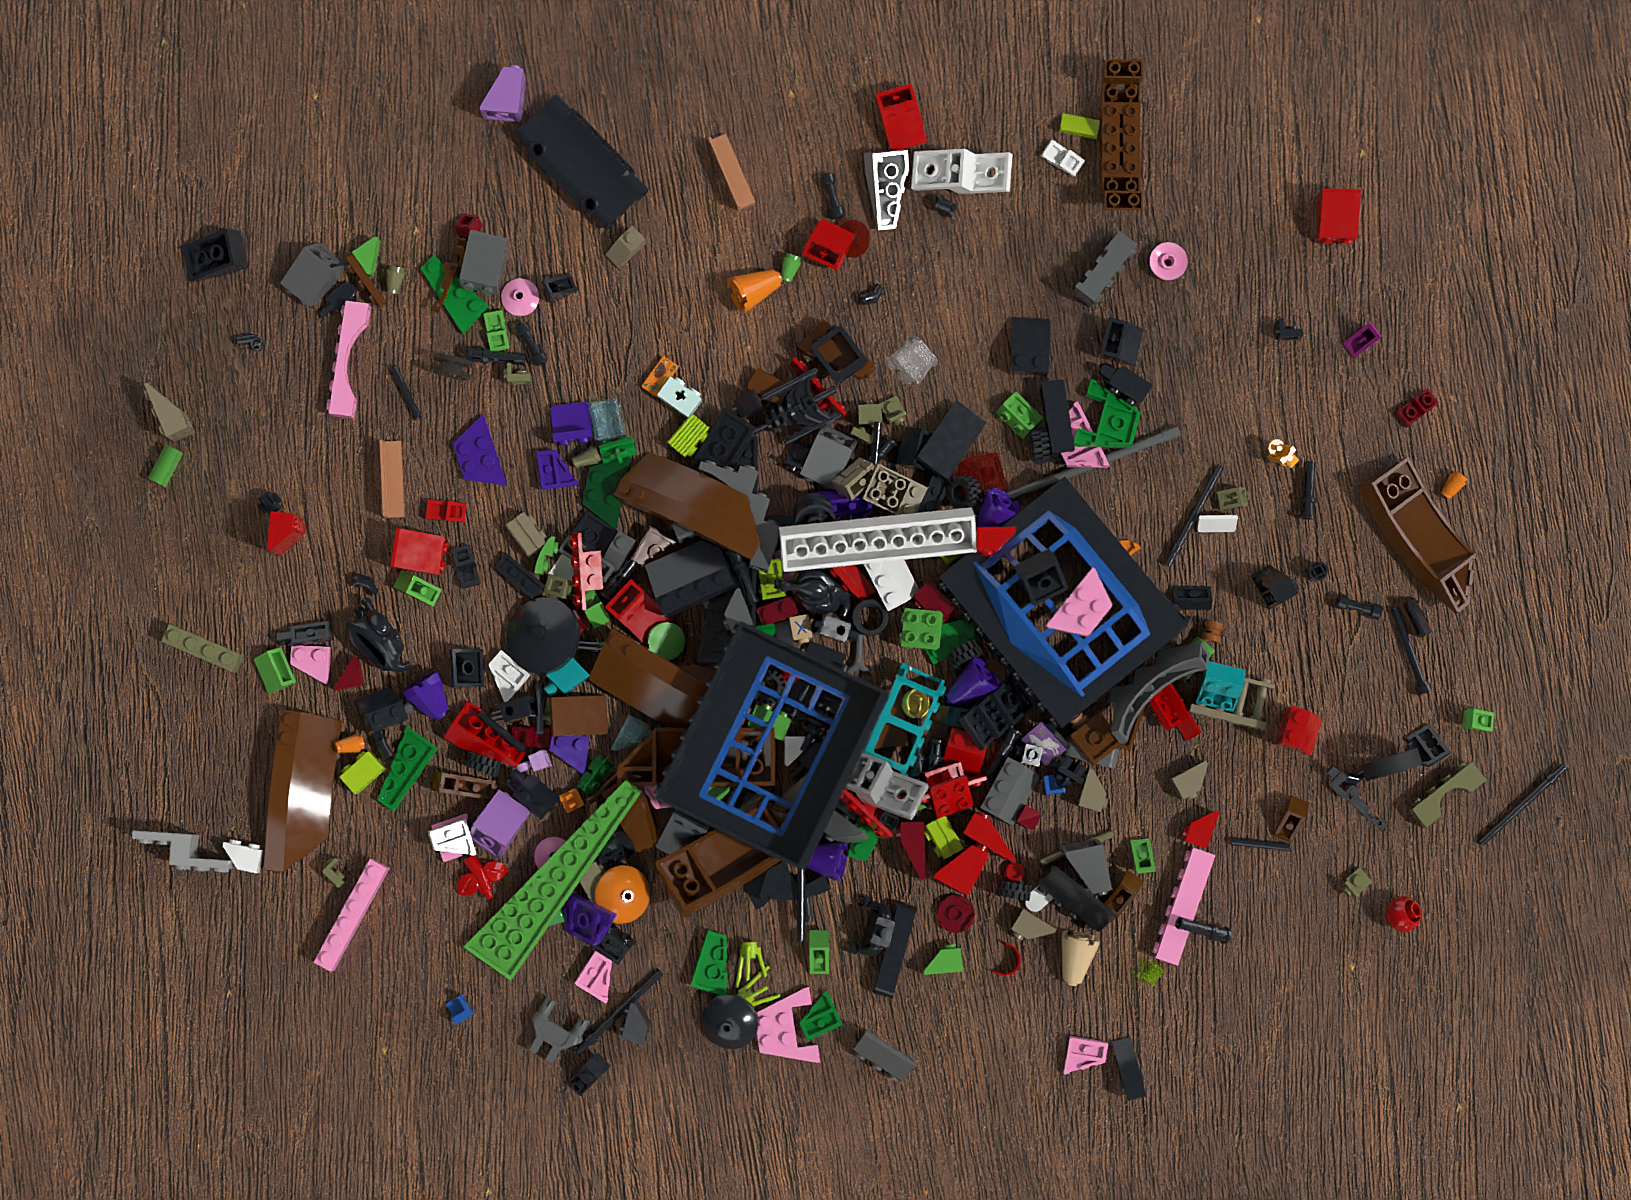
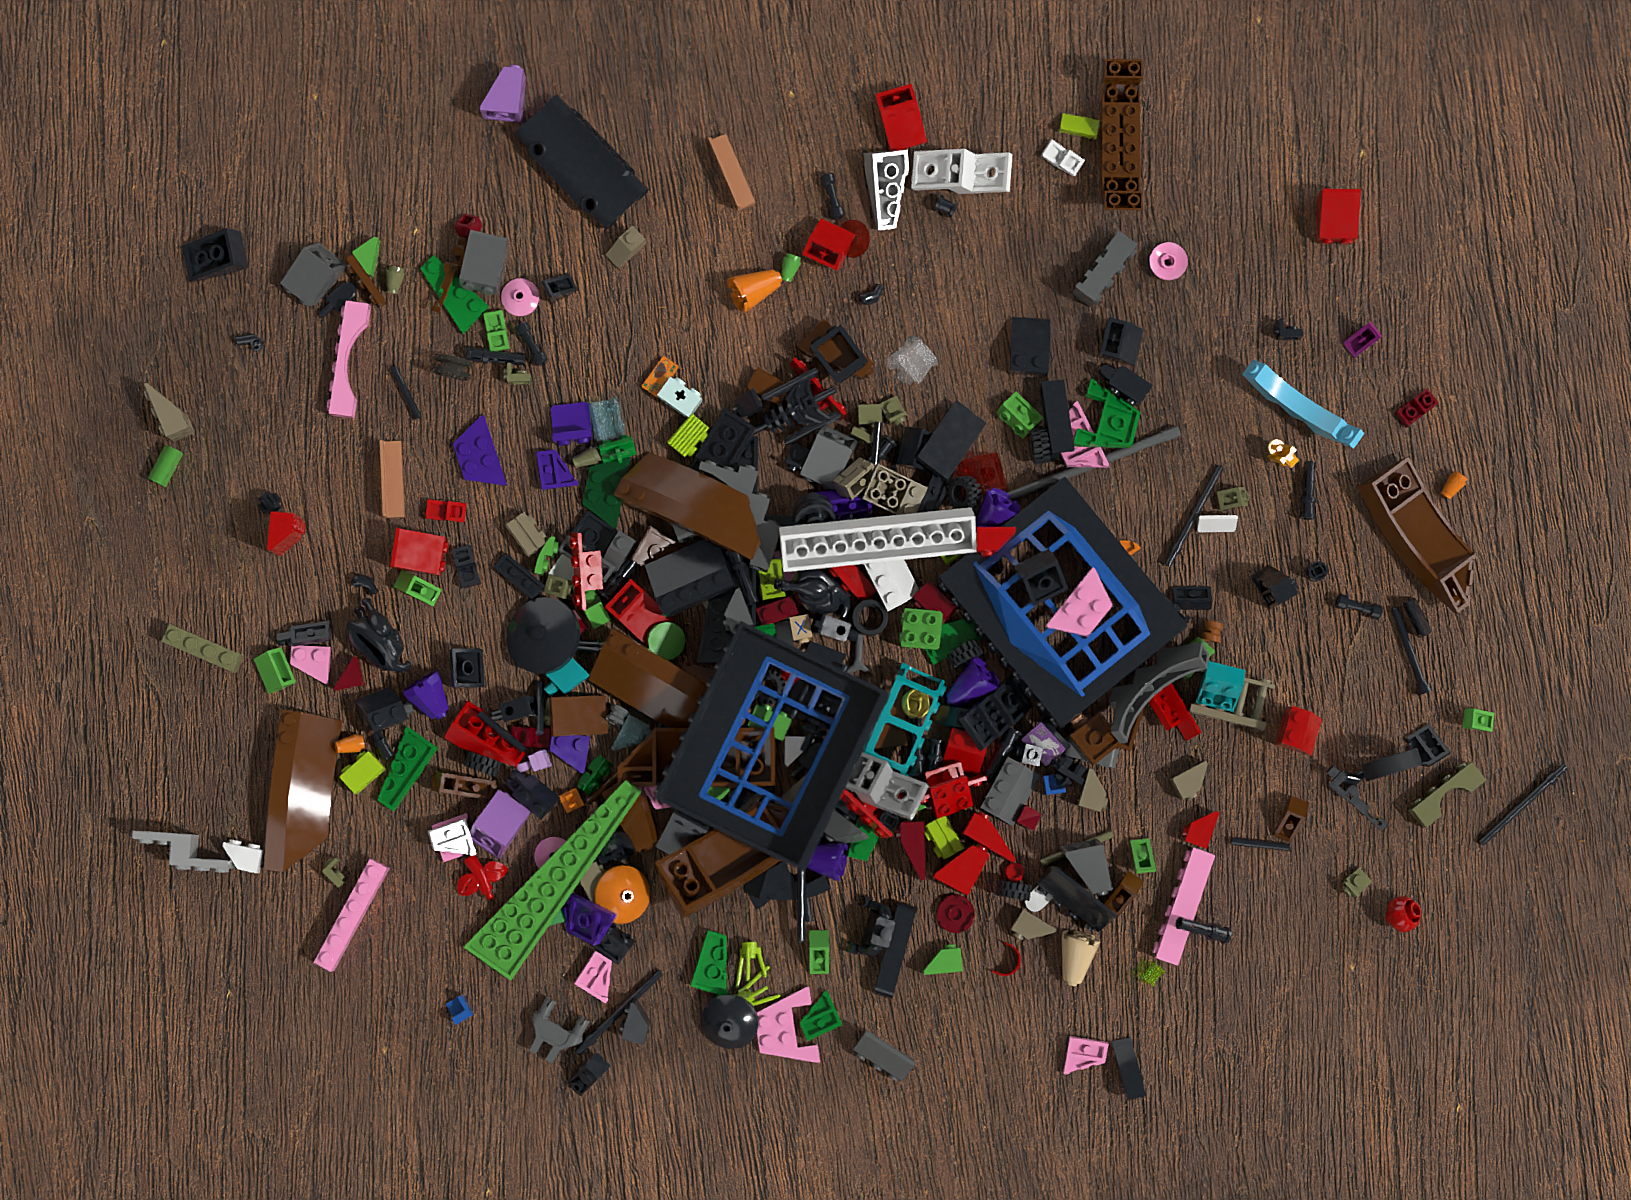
(507, 675): white wing -> none
(617, 715): none -> dark grey wheel
(1300, 407): none -> medium azure arch

